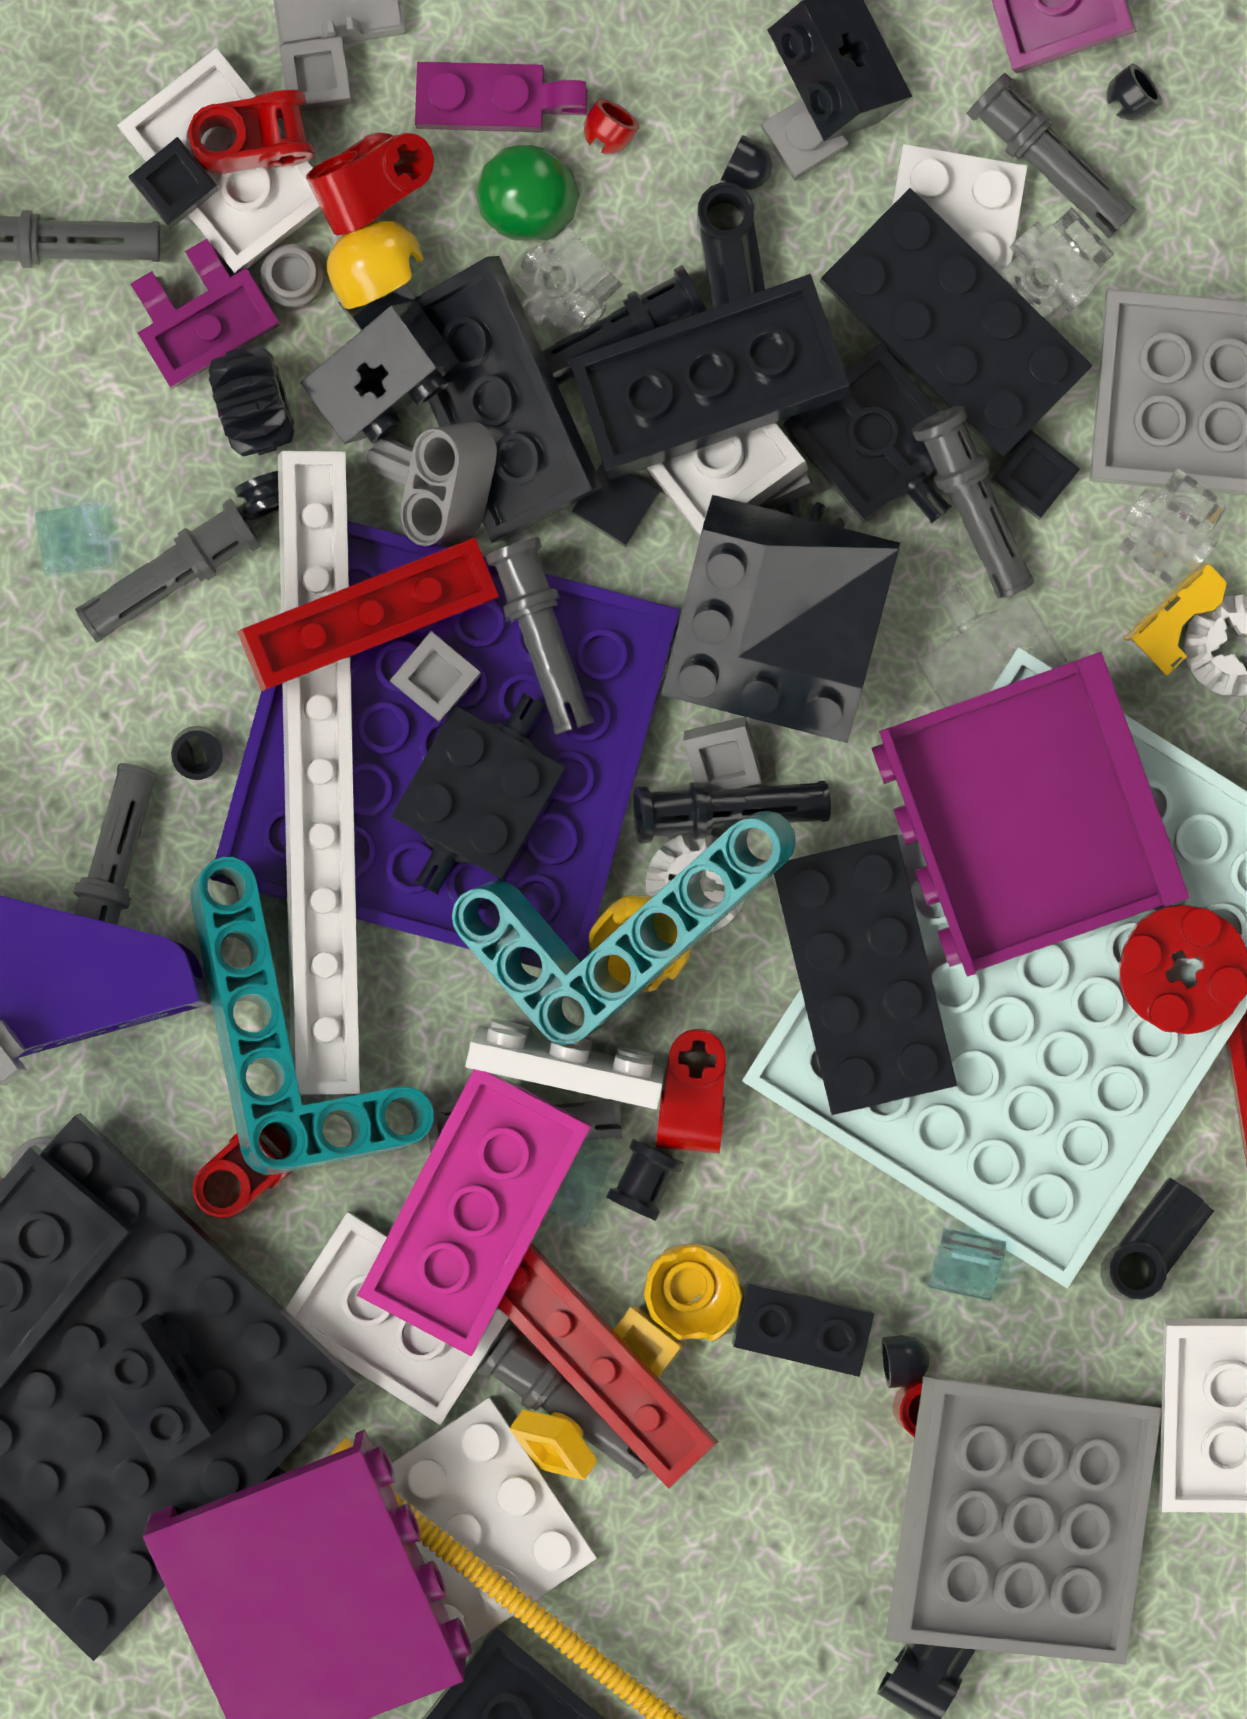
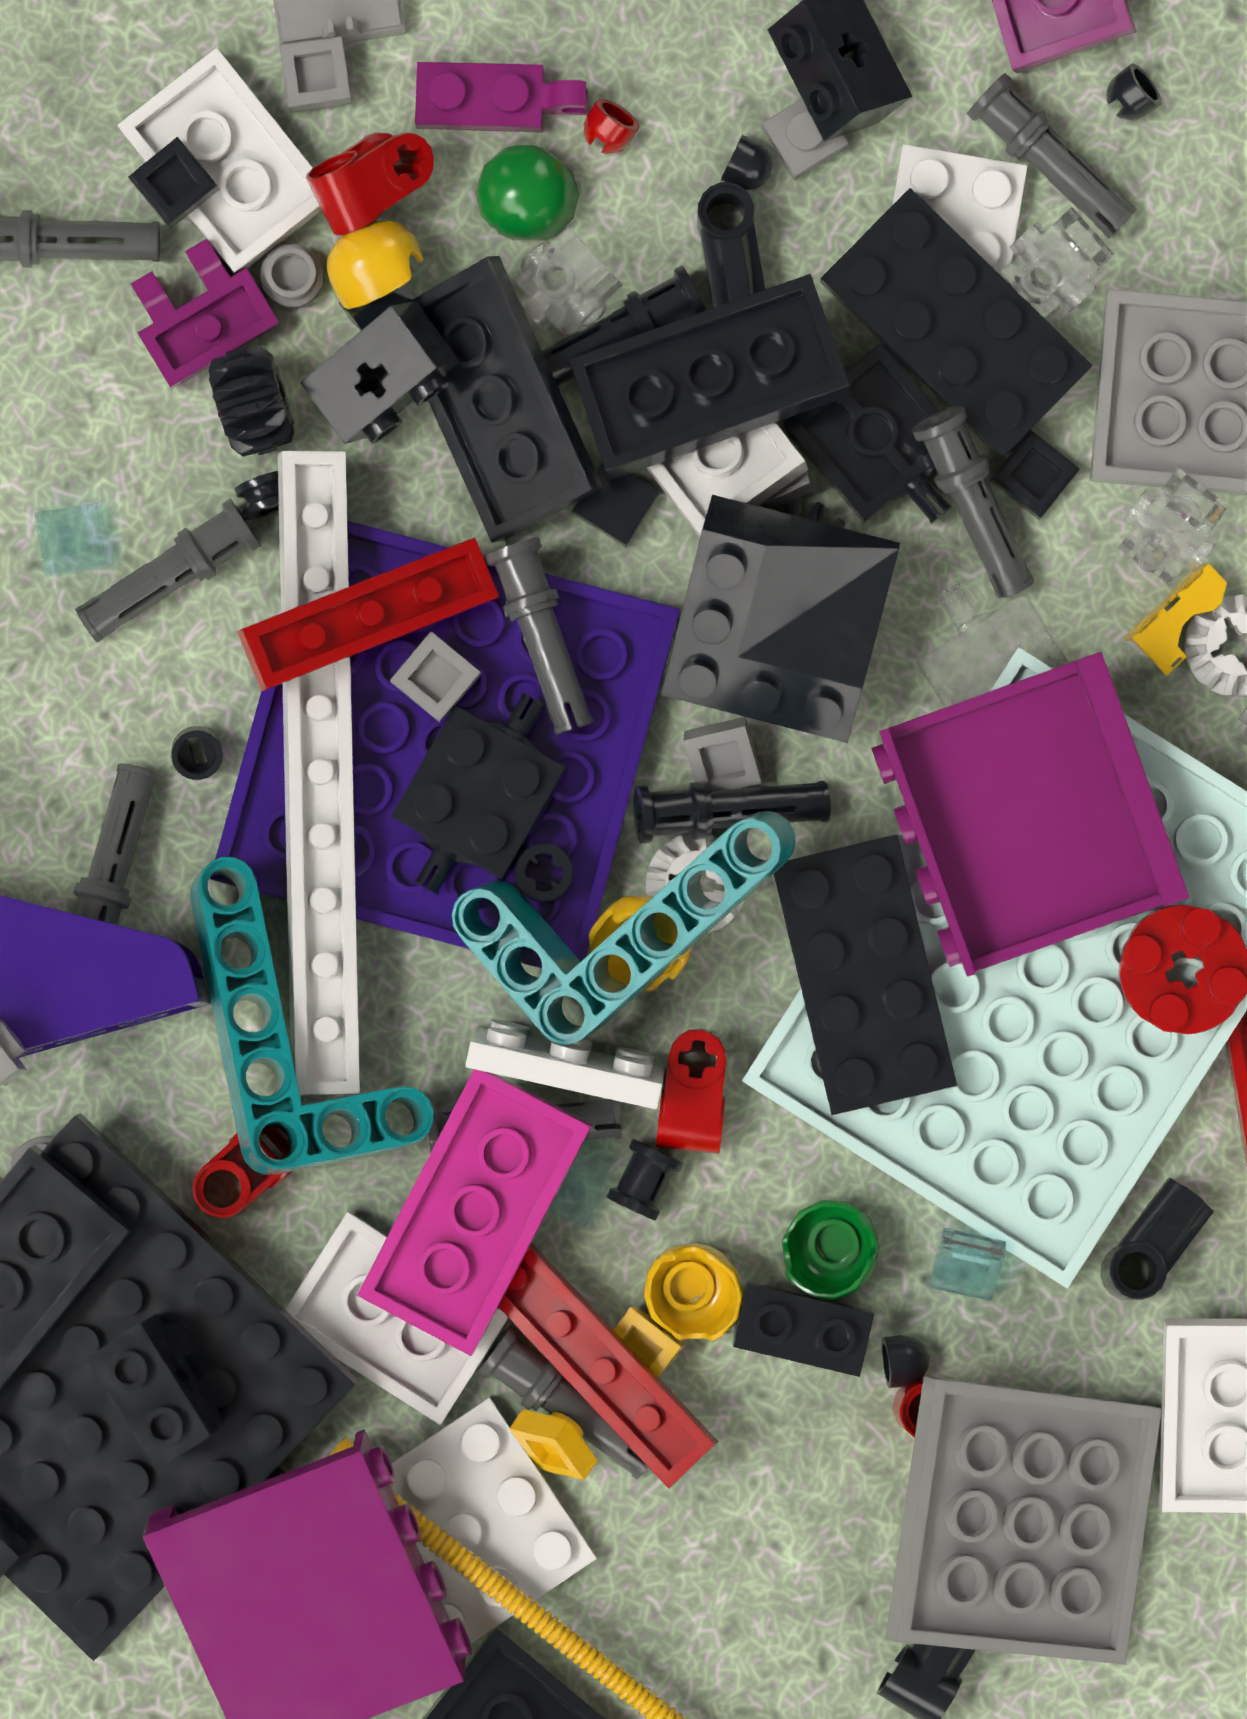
(256, 133): red piece -> none
(443, 478): light grey beam -> none
(560, 861): none -> black bush
(844, 1238): none -> green hair

